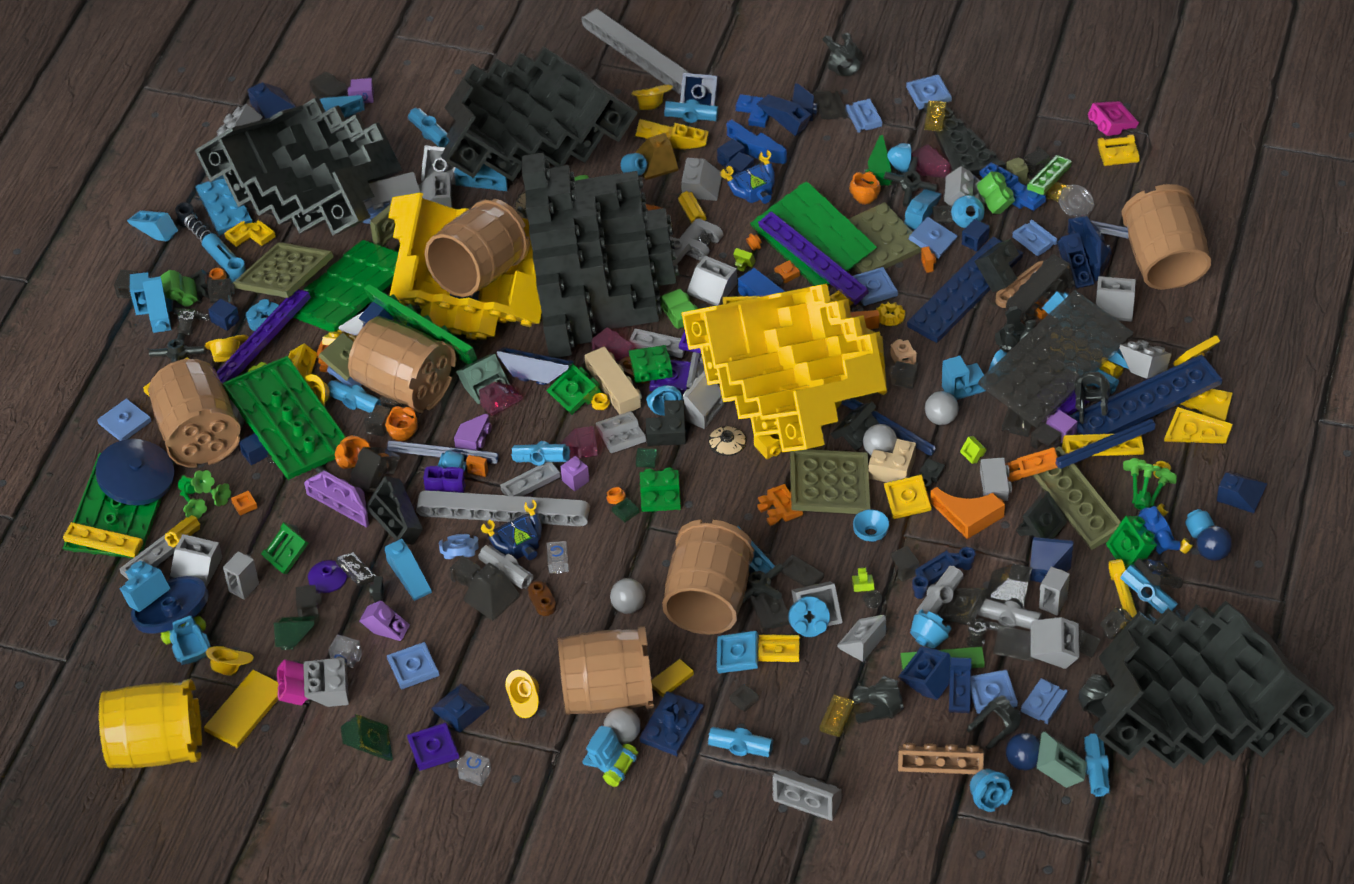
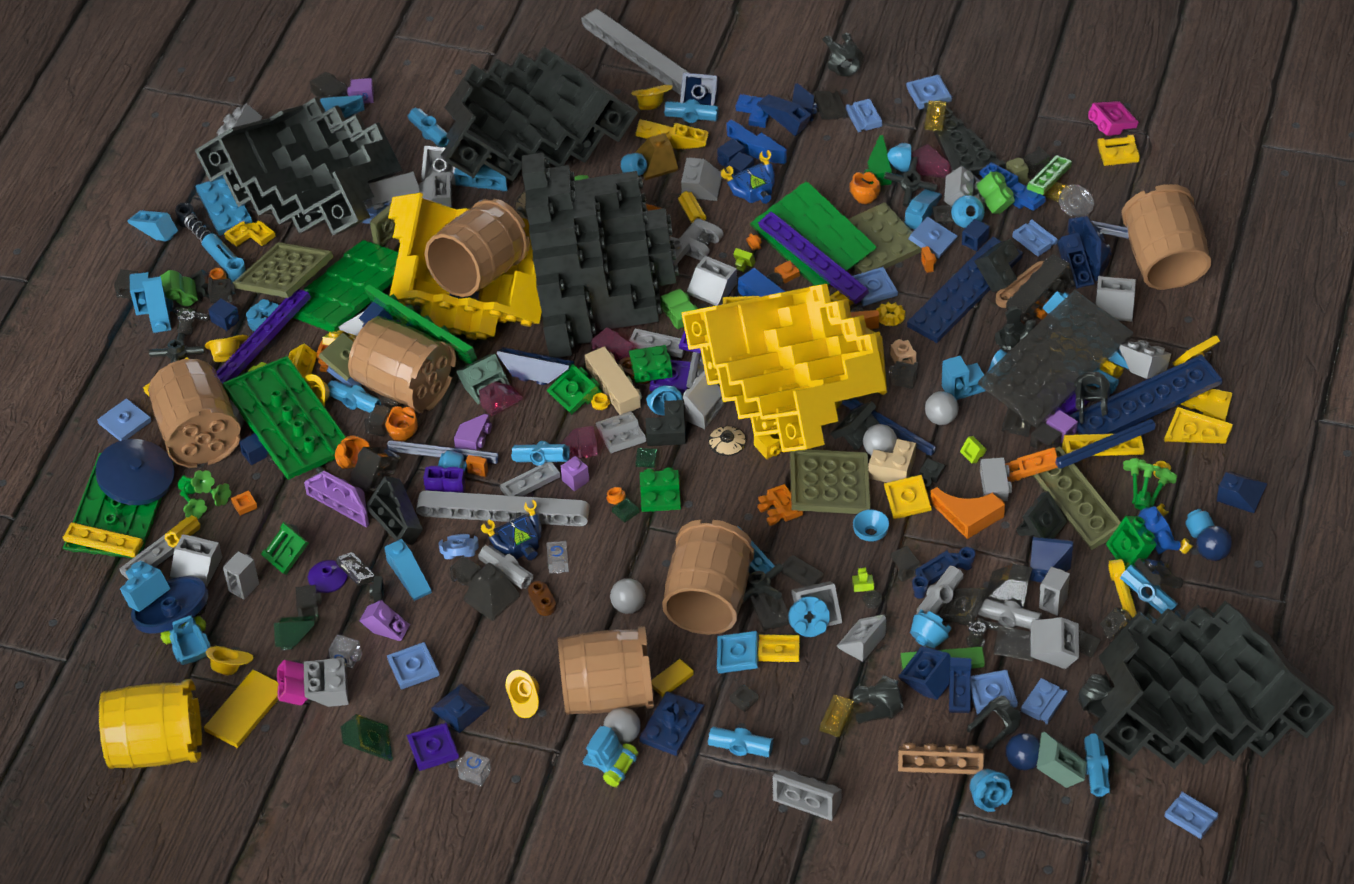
(268, 99): dark blue slope -> none
(1191, 815): none -> medium blue plate

